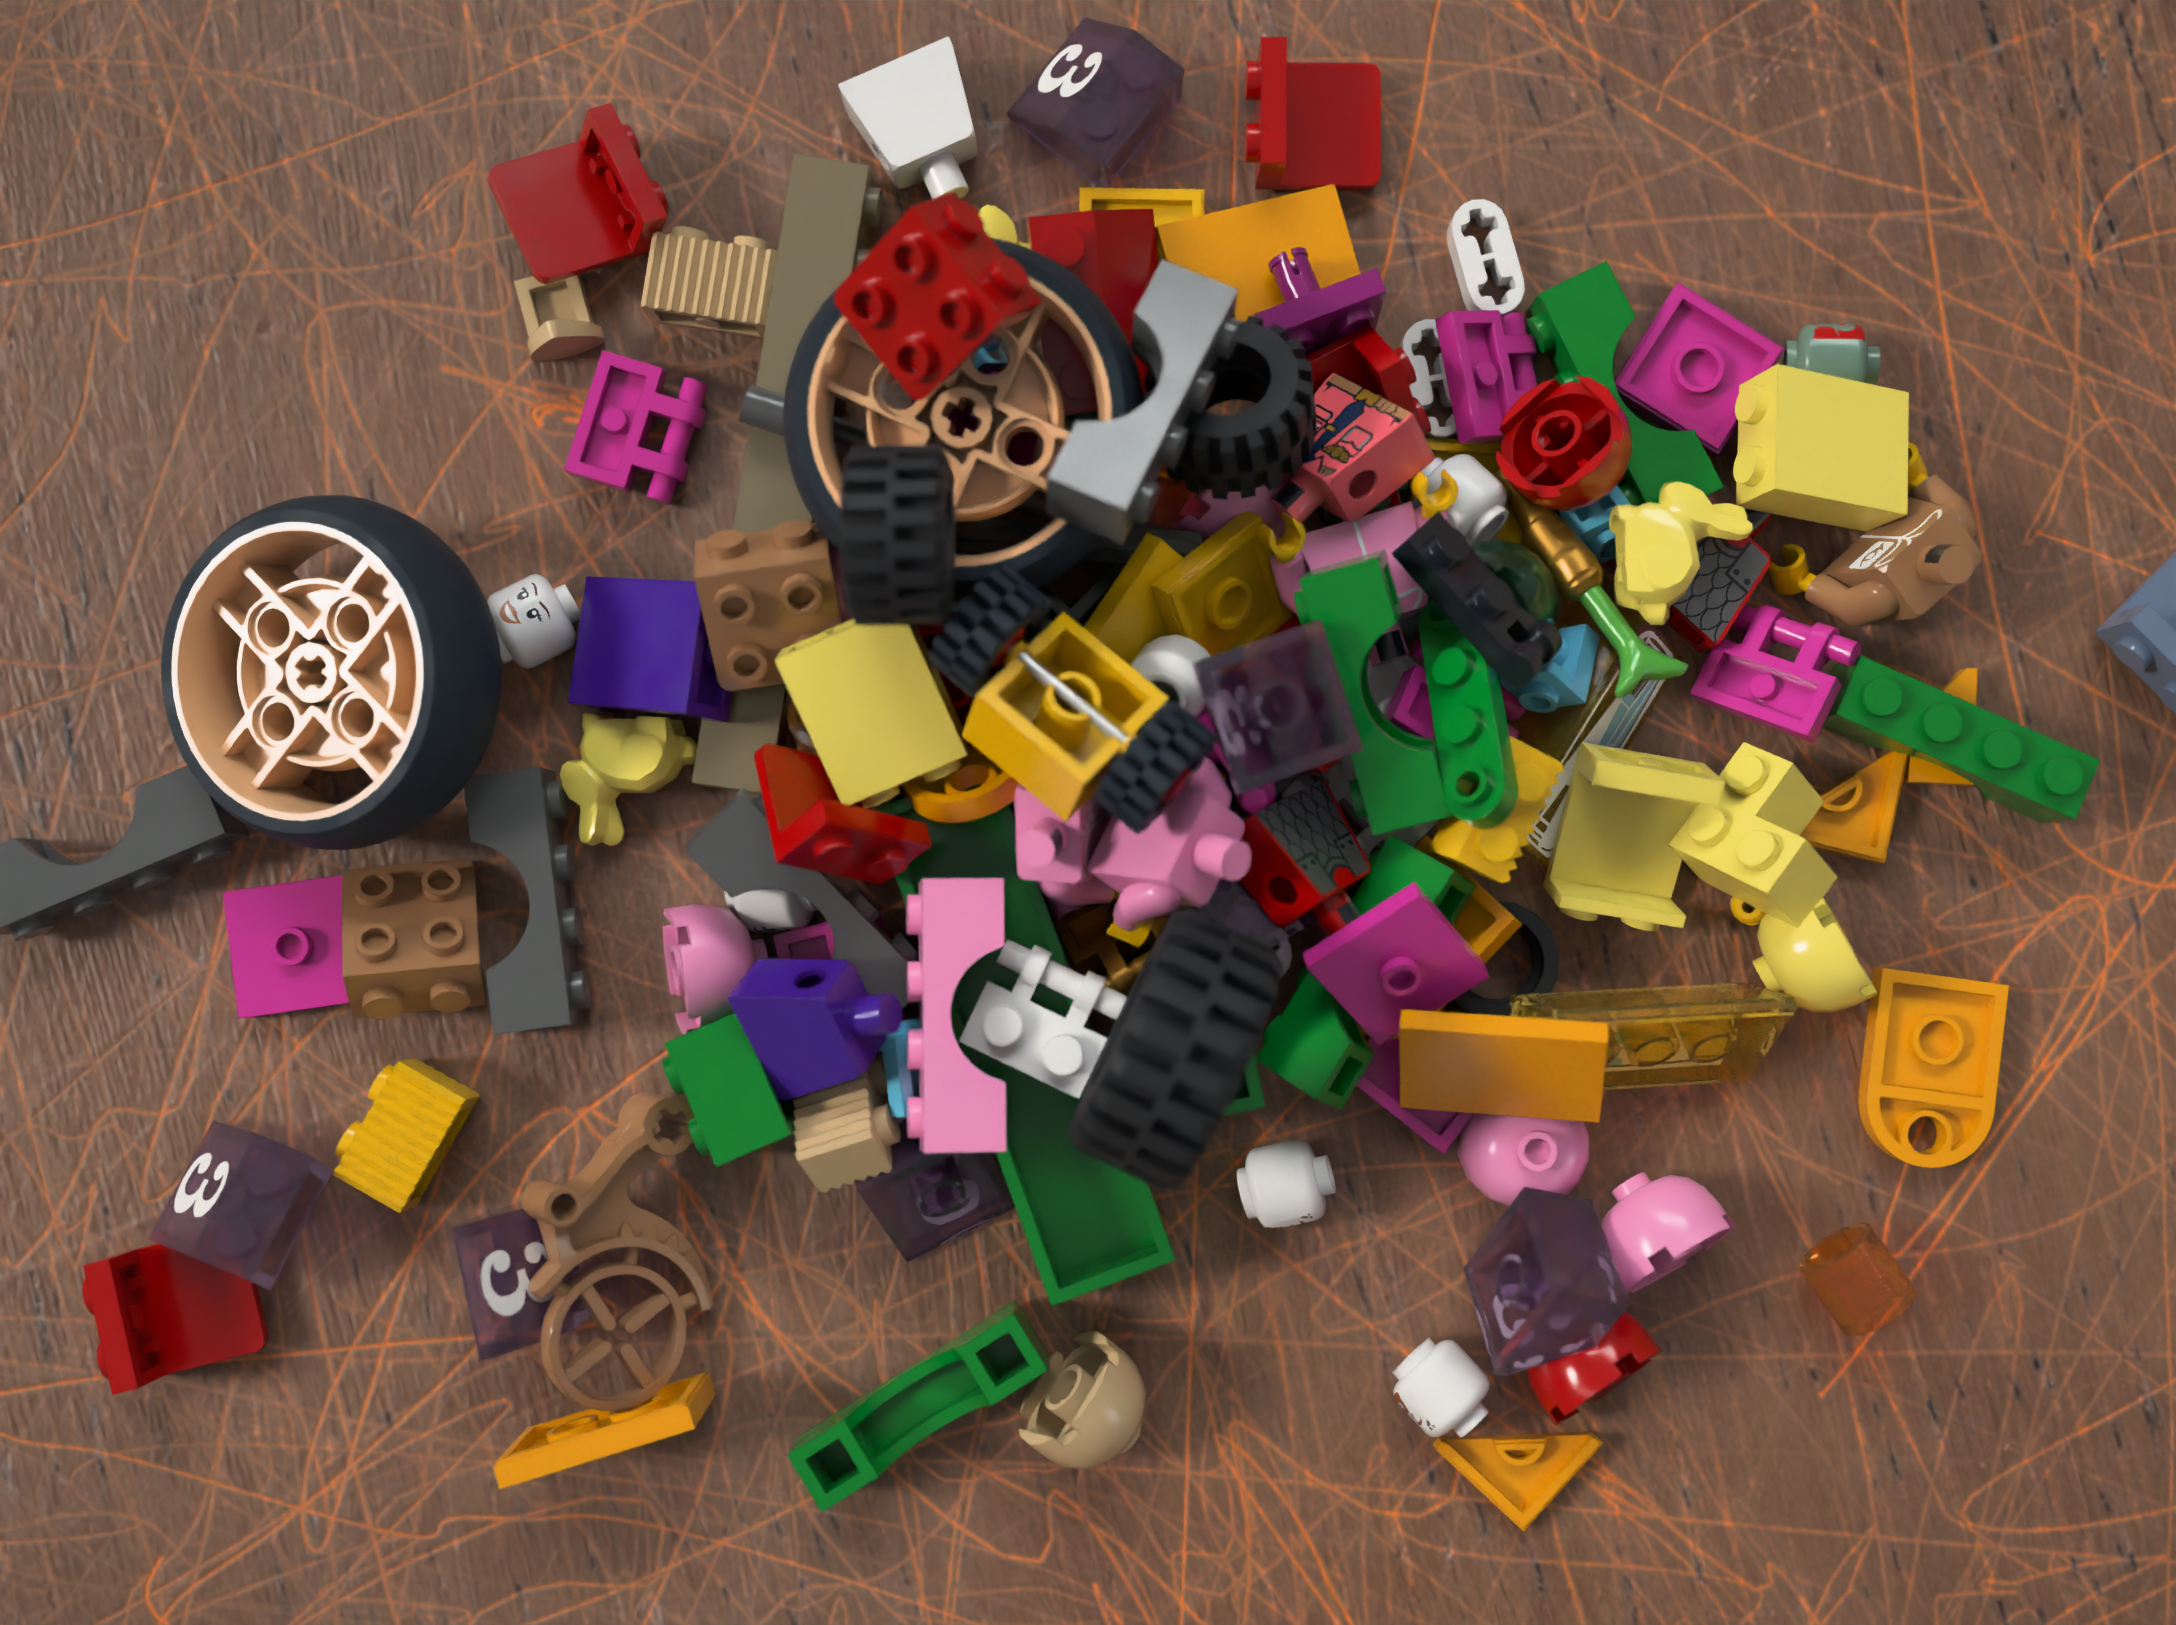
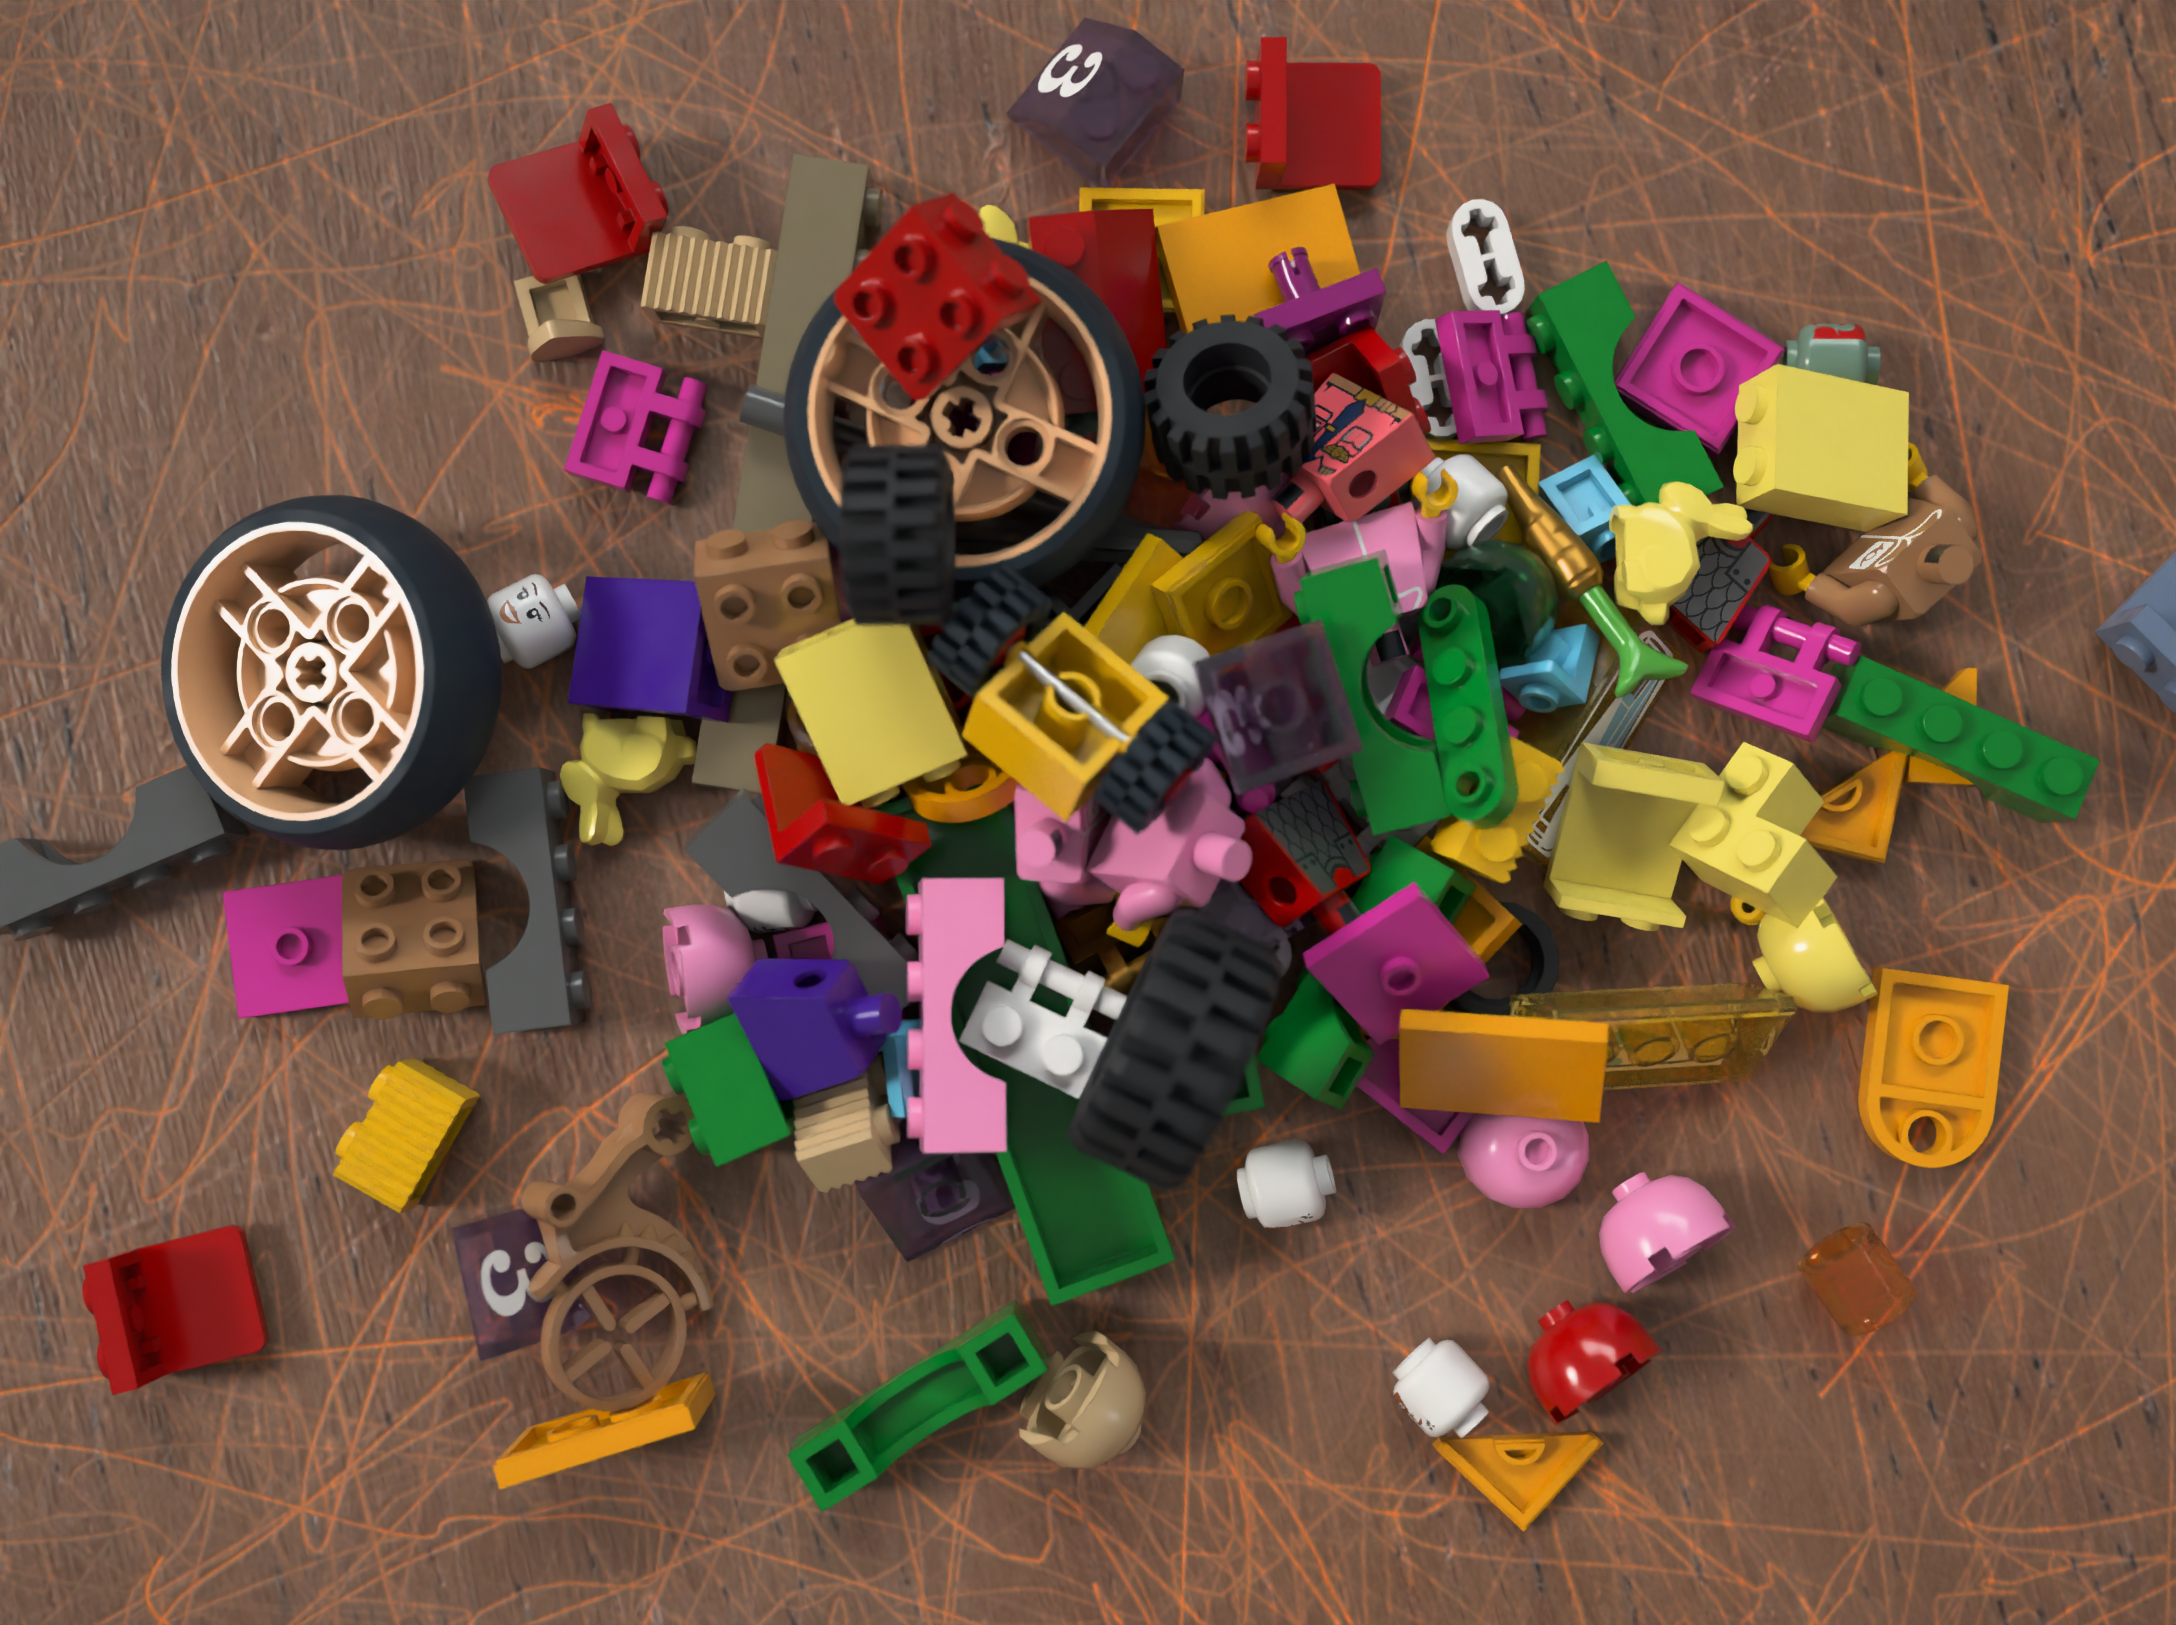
(241, 1203): clear purple slope -> none
(916, 118): white torso -> none
(1111, 466): arch -> none
(1478, 602): black plate -> none
(1544, 1281): slope -> none
(1565, 444): red cylinder -> none

